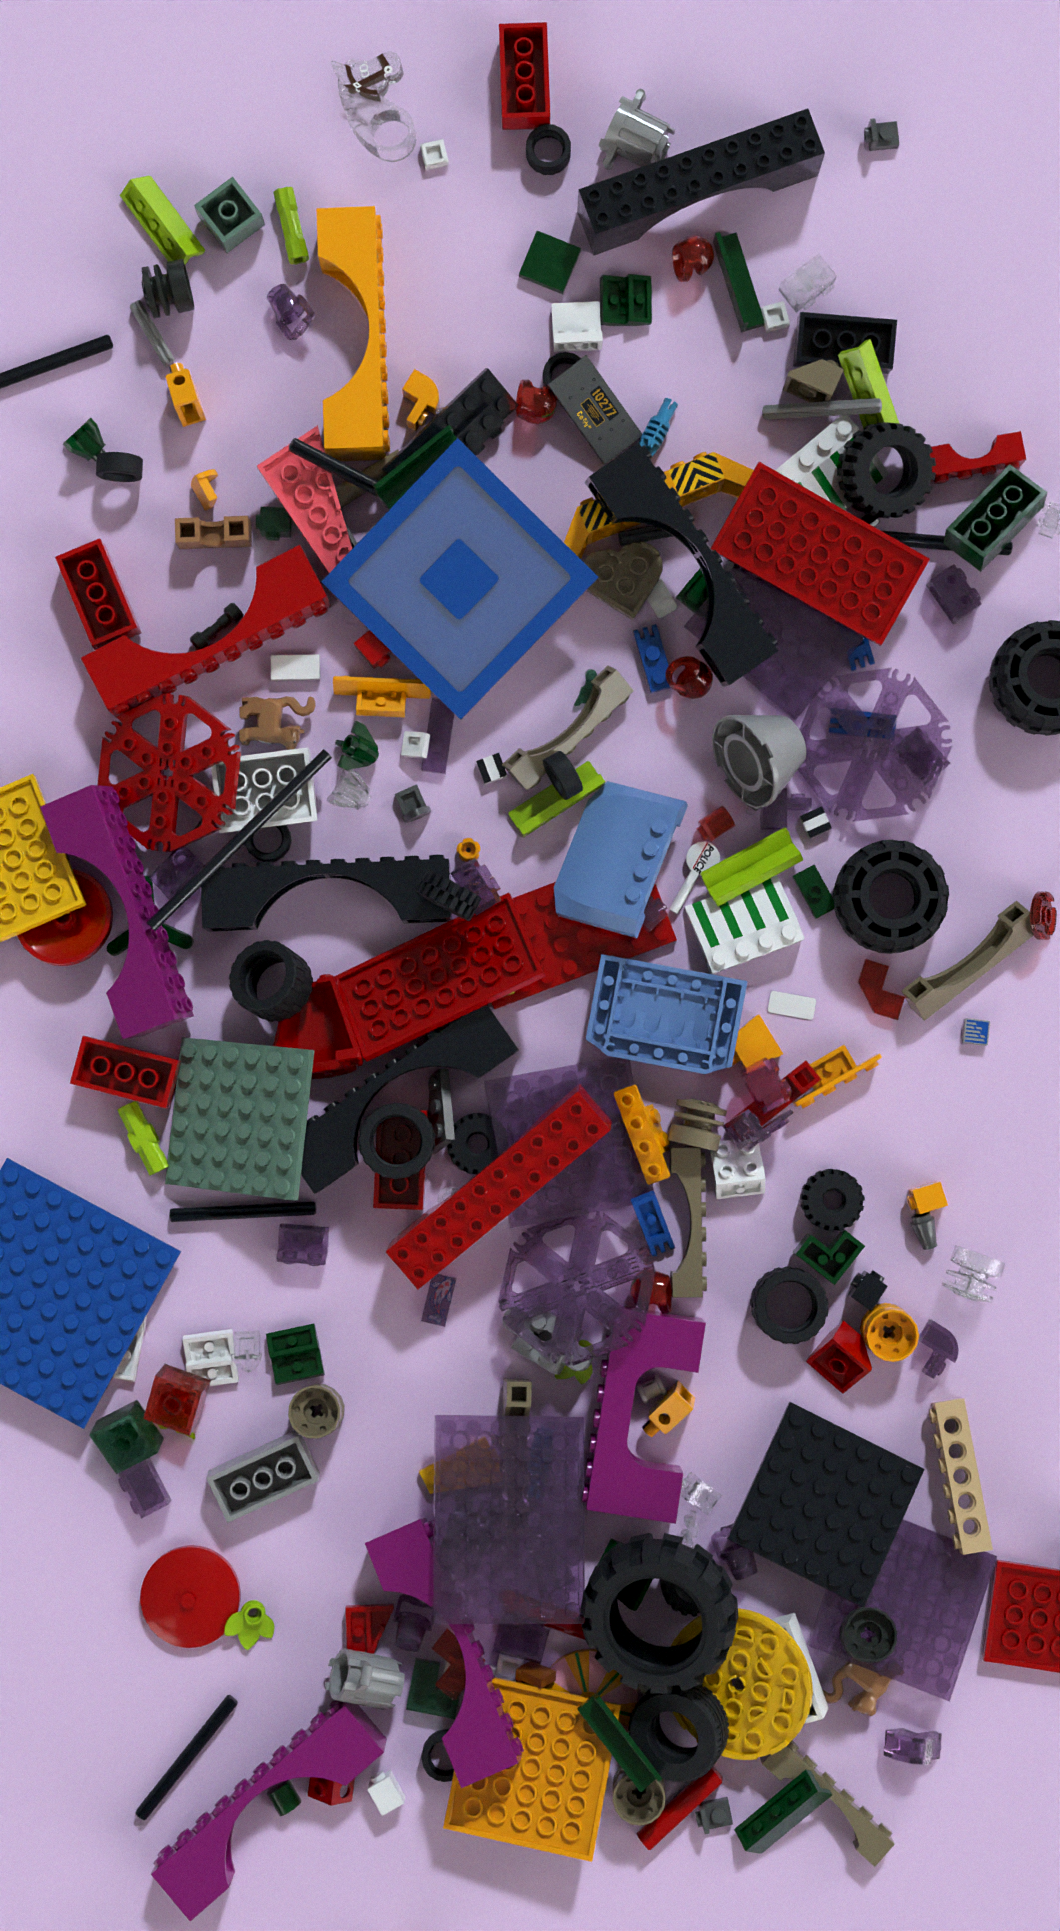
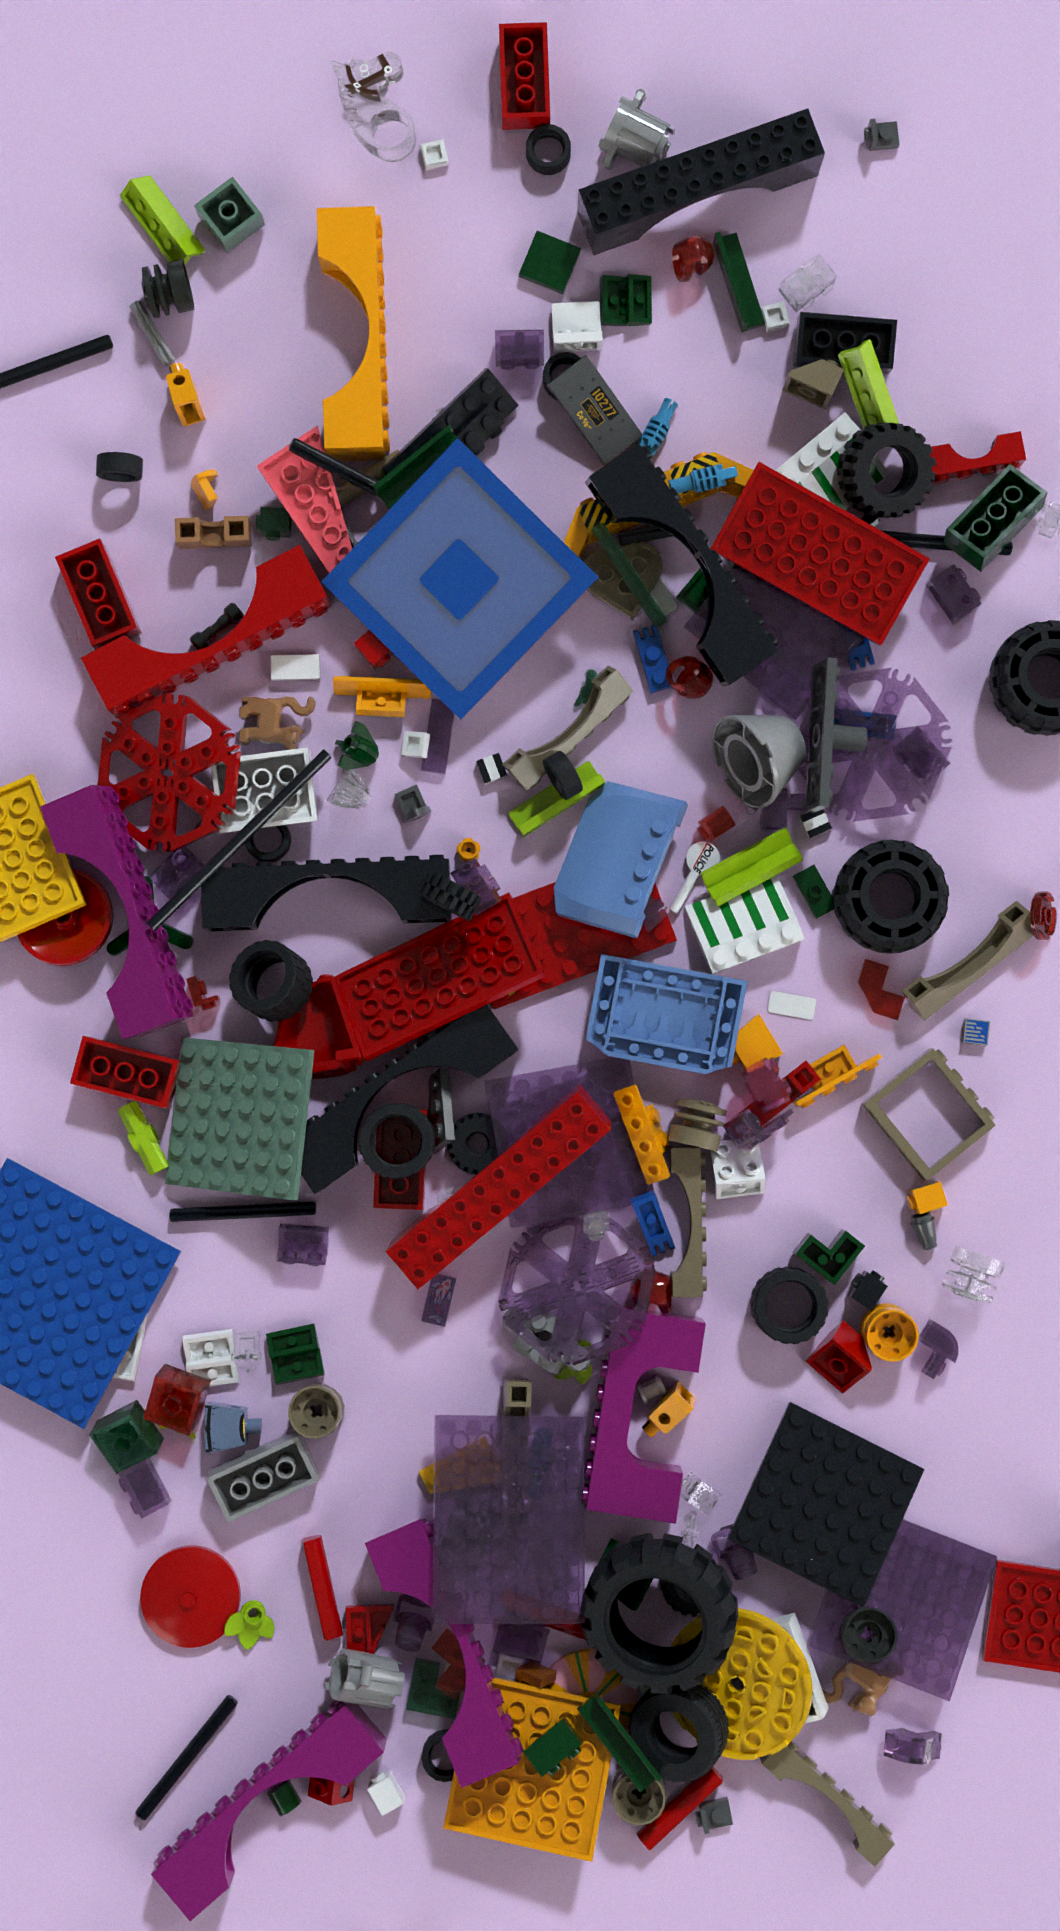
(86, 441): dark green brick -> none
(198, 990): none -> clear red bracket
(228, 1426): none -> sand blue torso
(288, 309): clear purple piece -> none
(291, 225): lime axle -> none
(322, 1587): none -> red brick
(424, 394): light orange brick -> none
(519, 348): none -> clear purple brick
(534, 403): clear red helmet -> none
(553, 1747): none -> dark green brick
(596, 1224): none -> clear piece
(629, 574): none -> clear green axle
(703, 479): none -> dark azure hinge
(781, 1813): dark green panel -> none
(813, 1196): black tyre -> none
(819, 409): light grey axle -> none
(826, 736): none -> dark grey plate
(898, 1139): none -> dark tan window
(979, 1539): tan brick -> none

